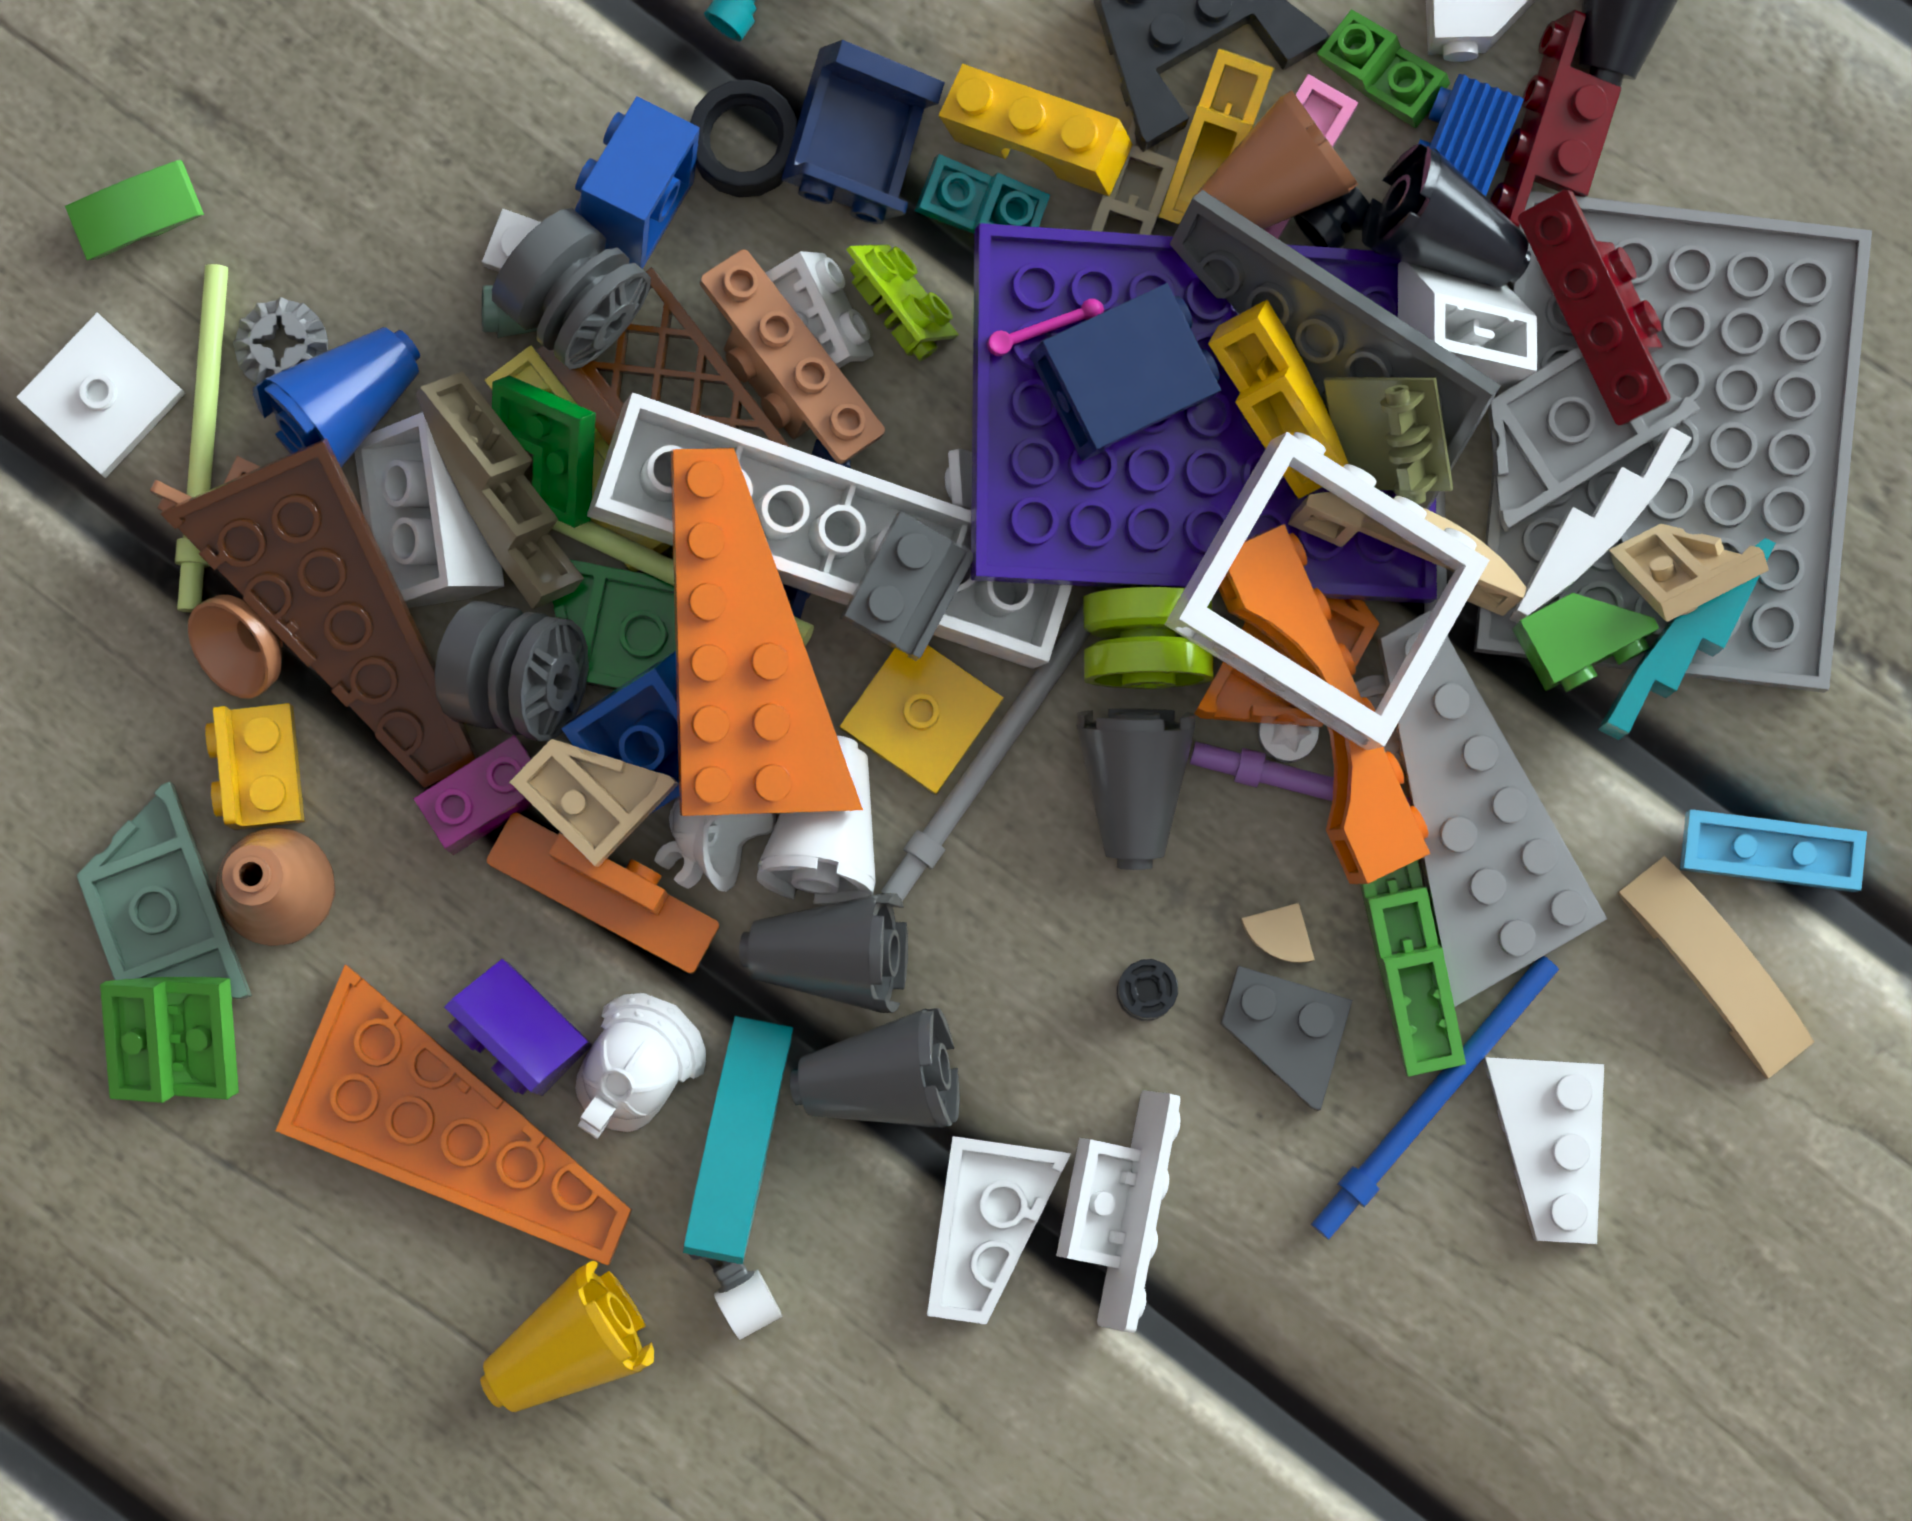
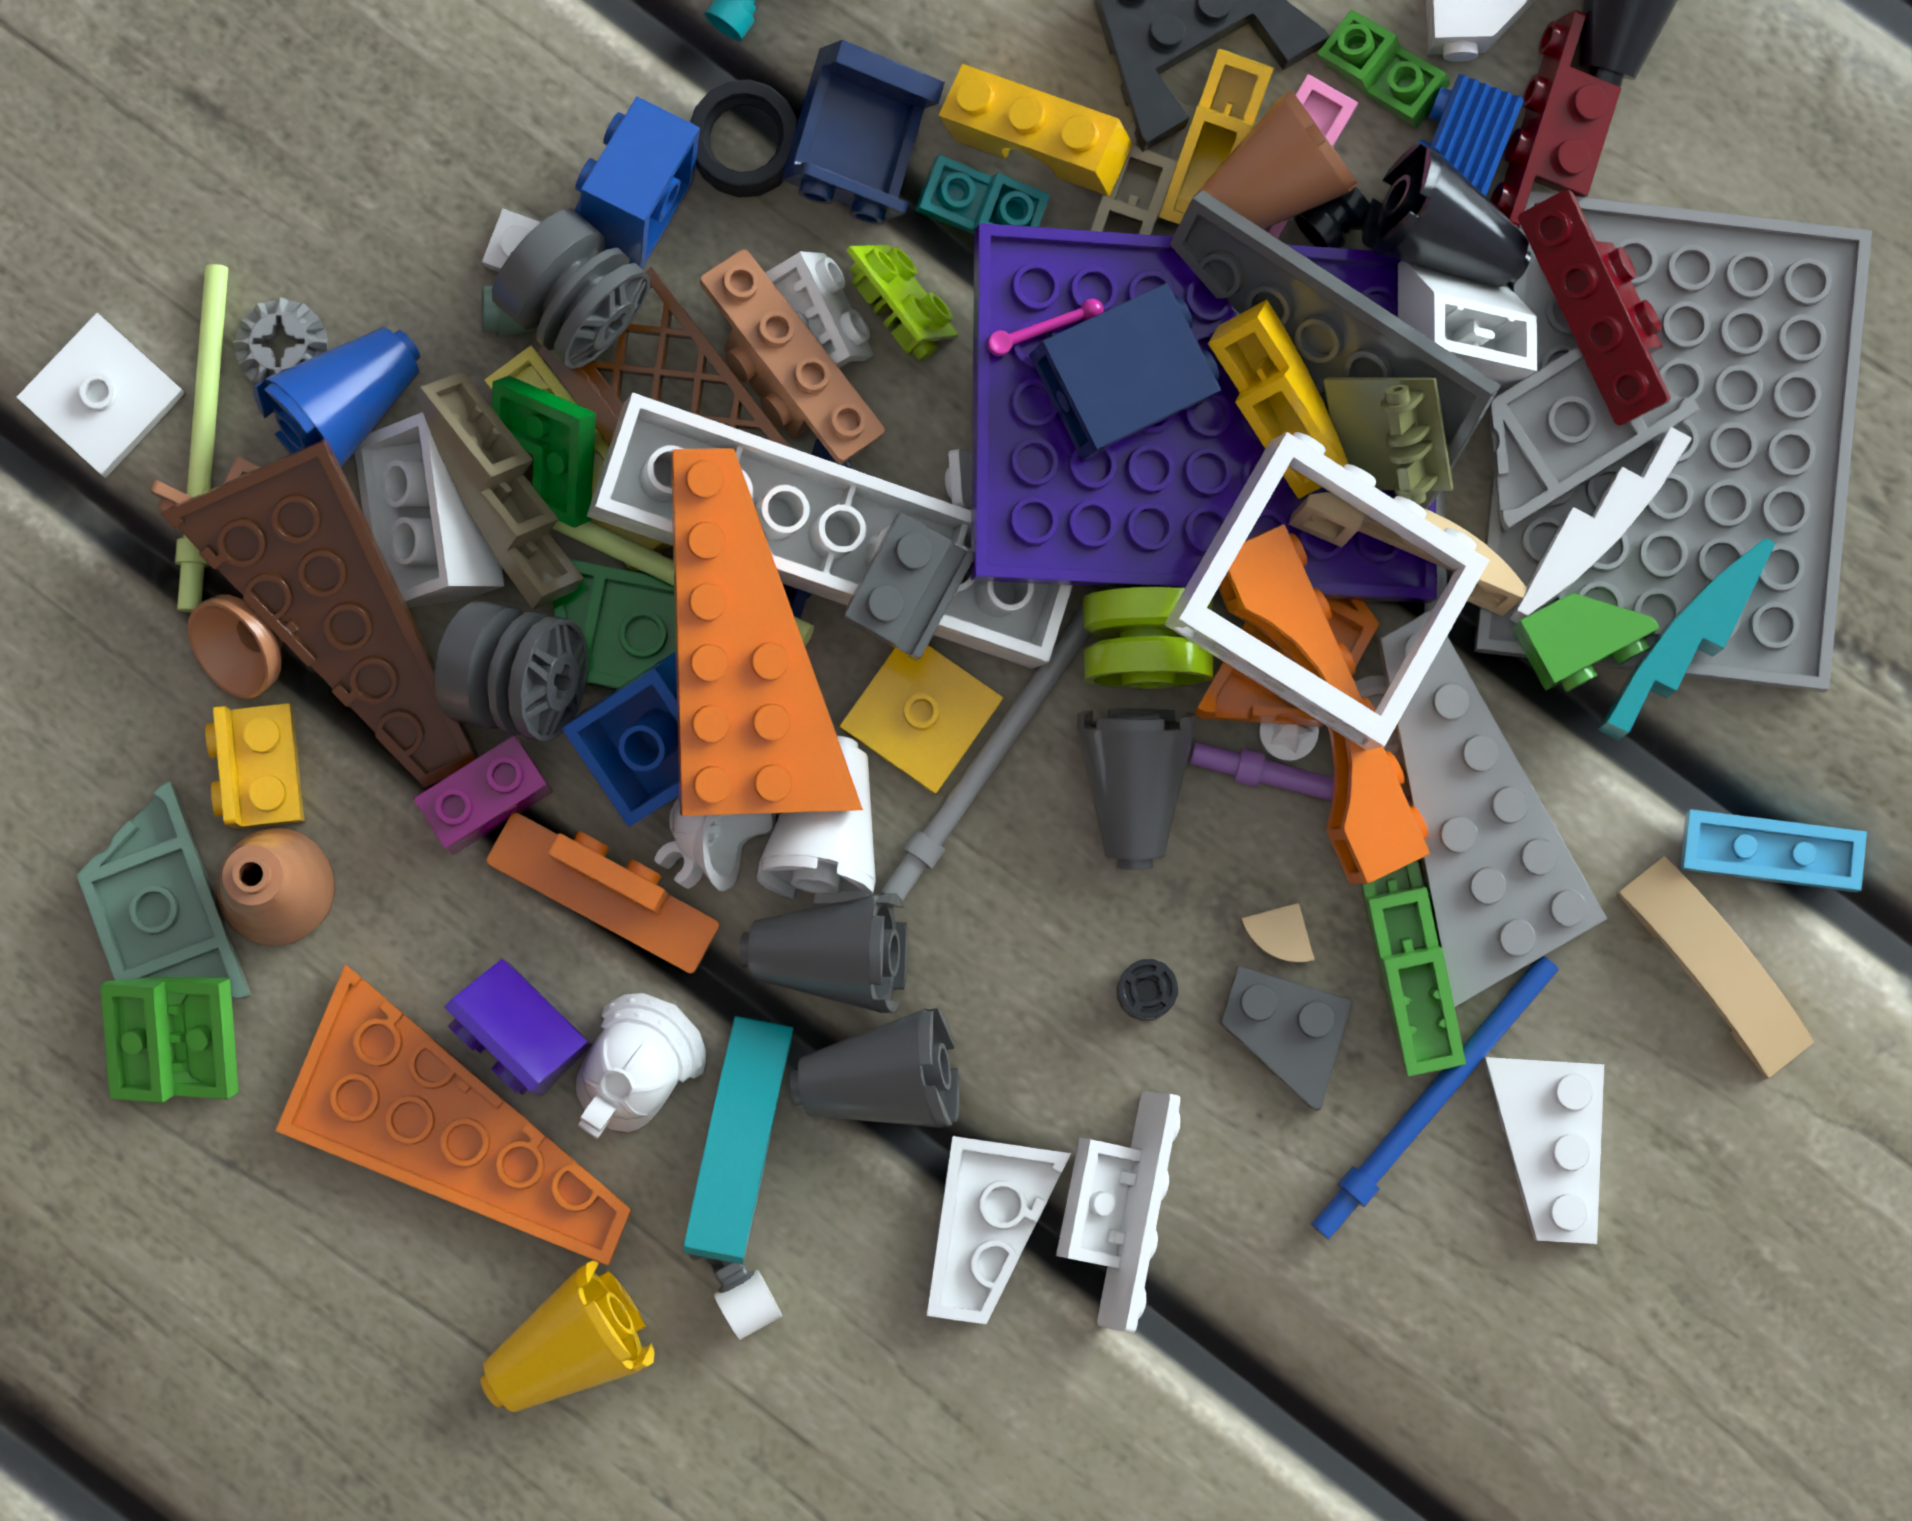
(134, 210): bright green slope -> none
(591, 796): tan wing -> none
(1683, 569): tan wing -> none

